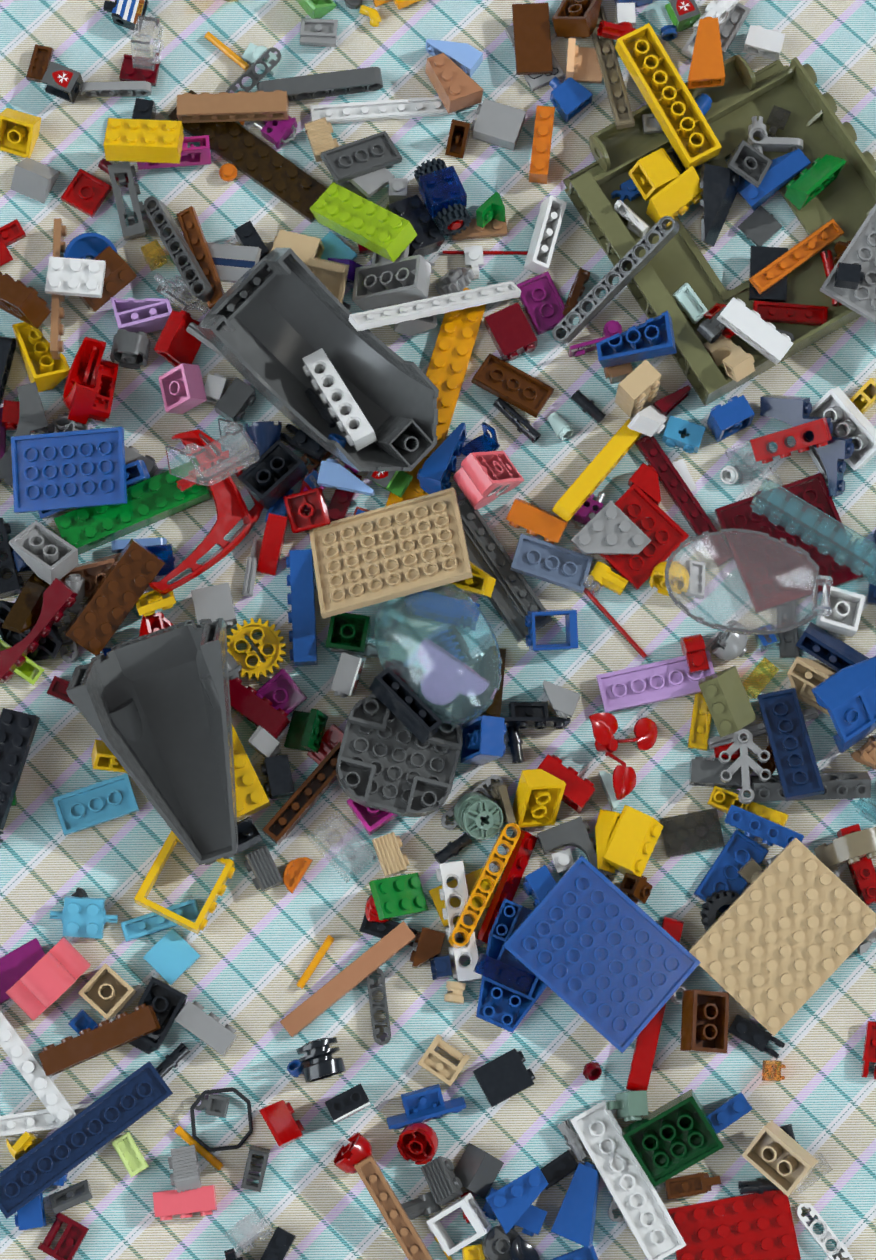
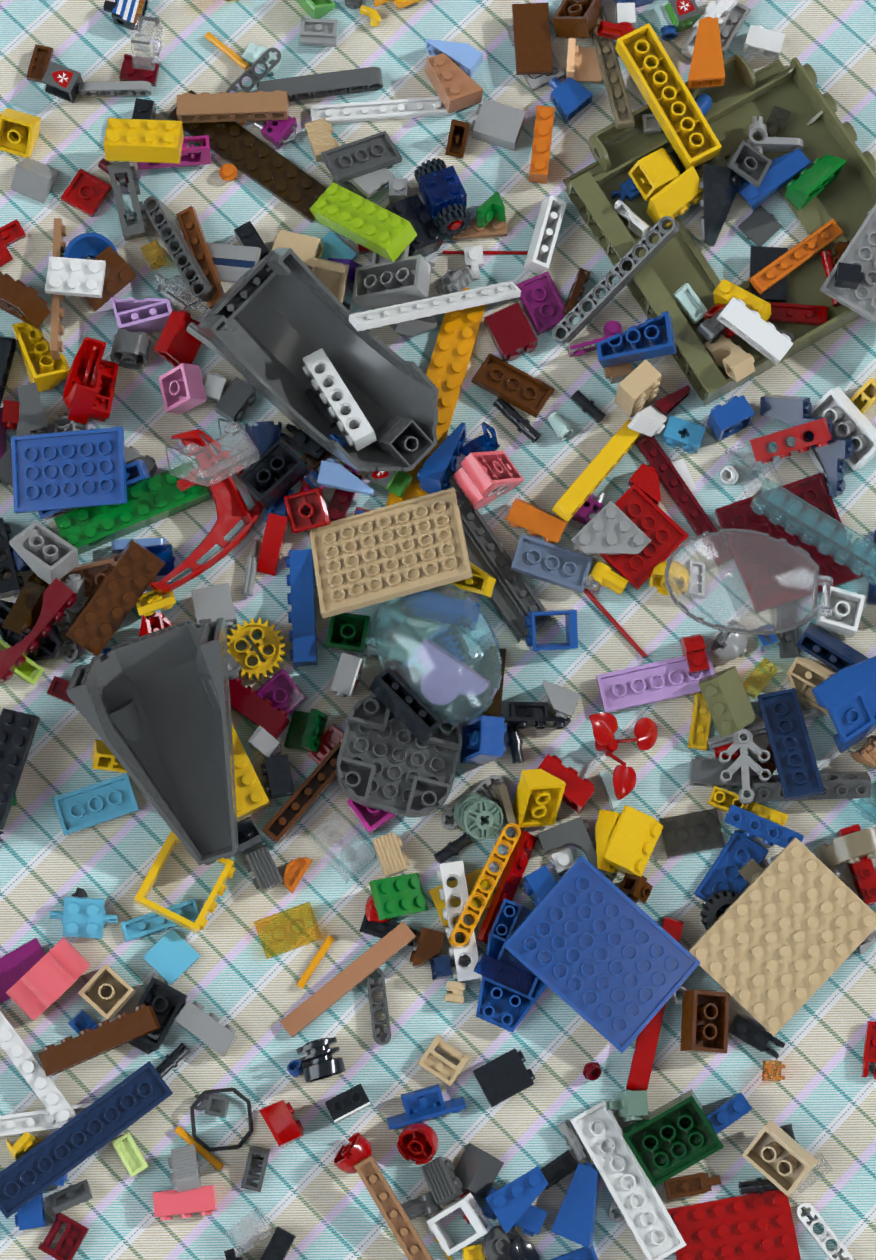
(288, 930): none -> clear yellow plate
(726, 291): none -> yellow brick

